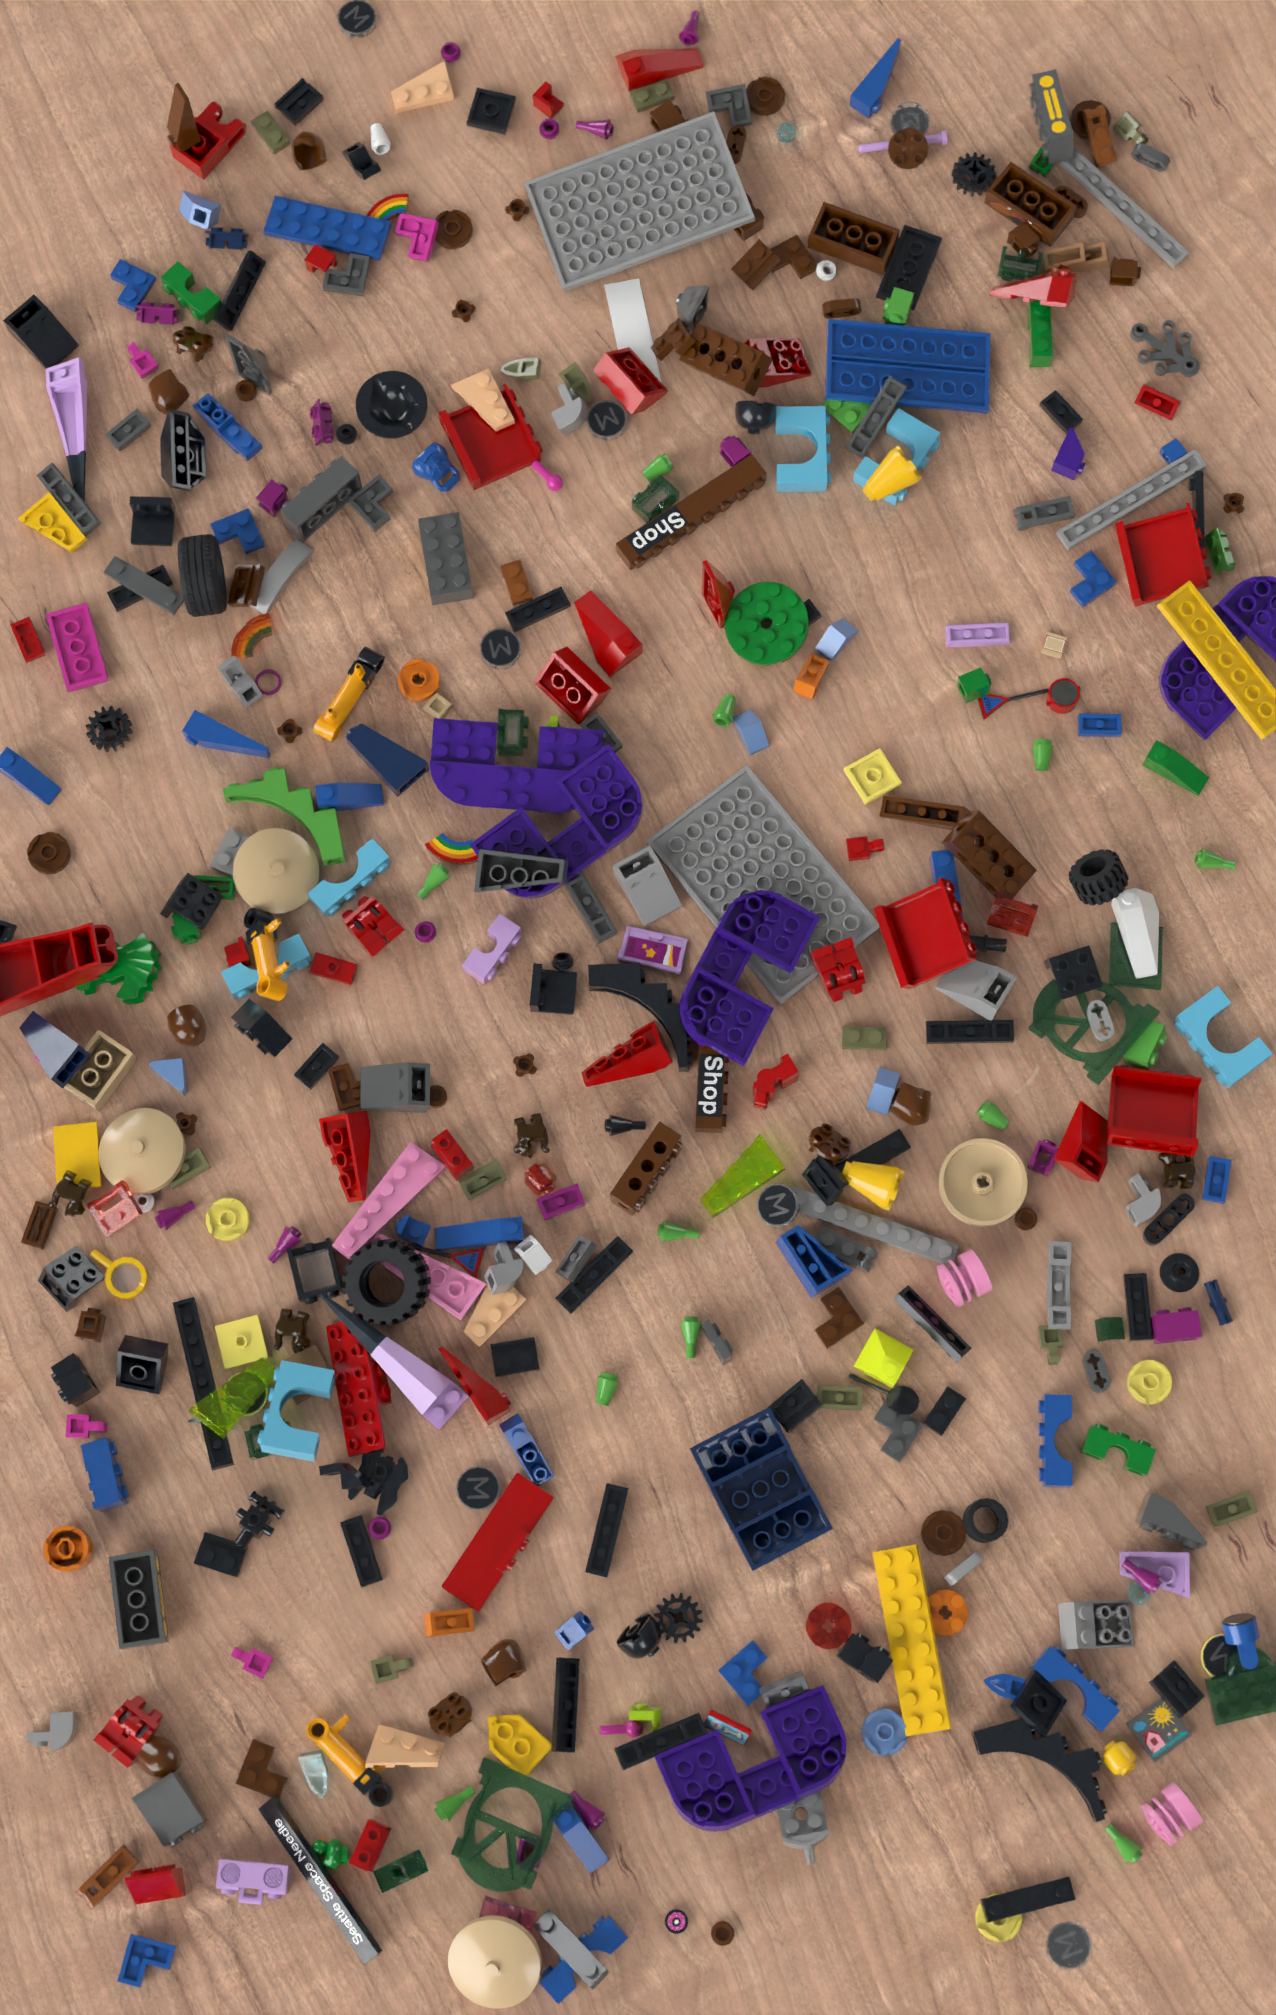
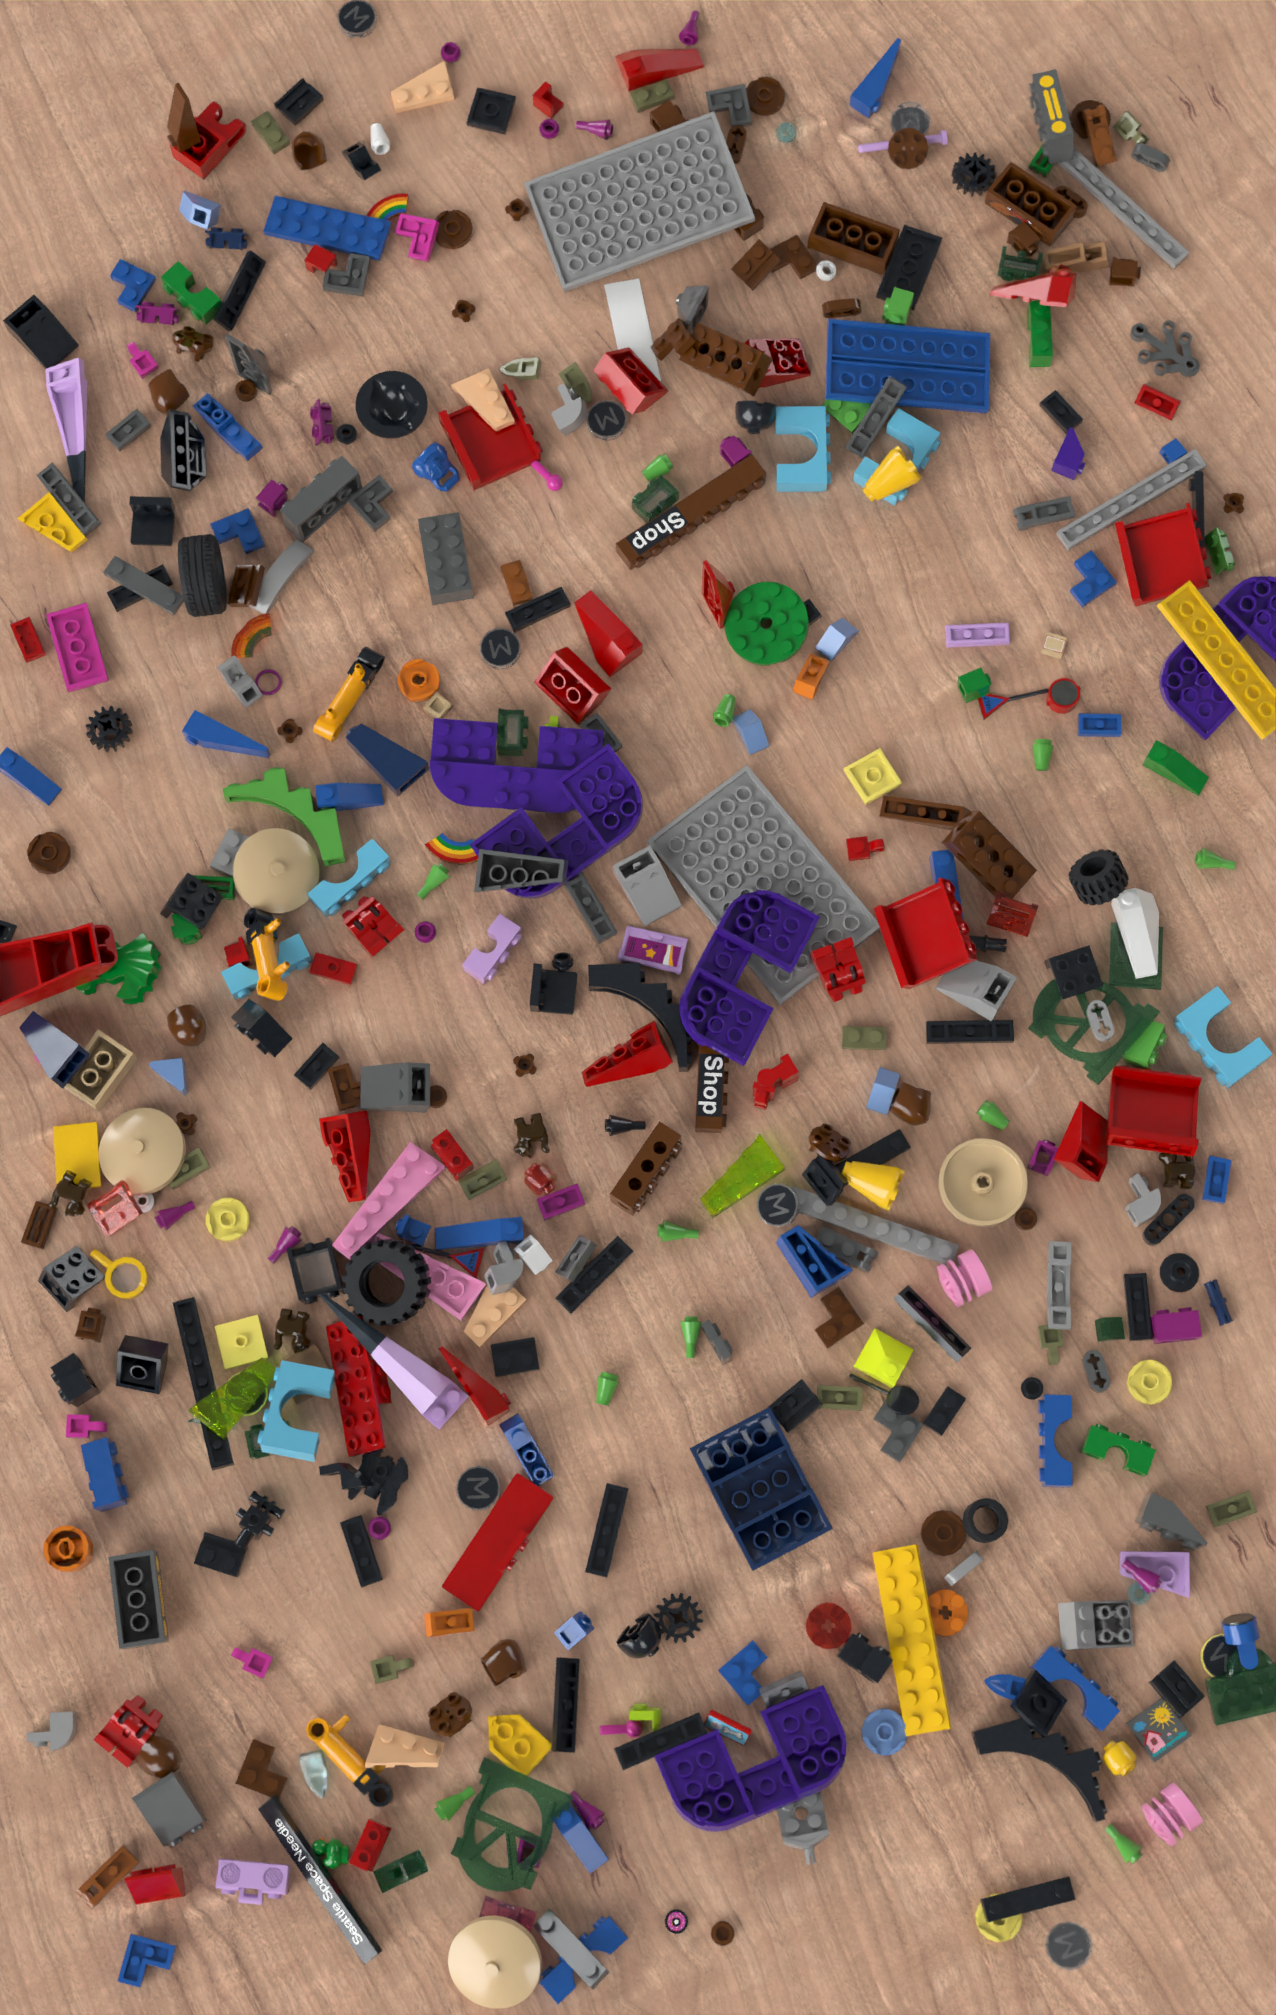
(1032, 1388): none -> black plate

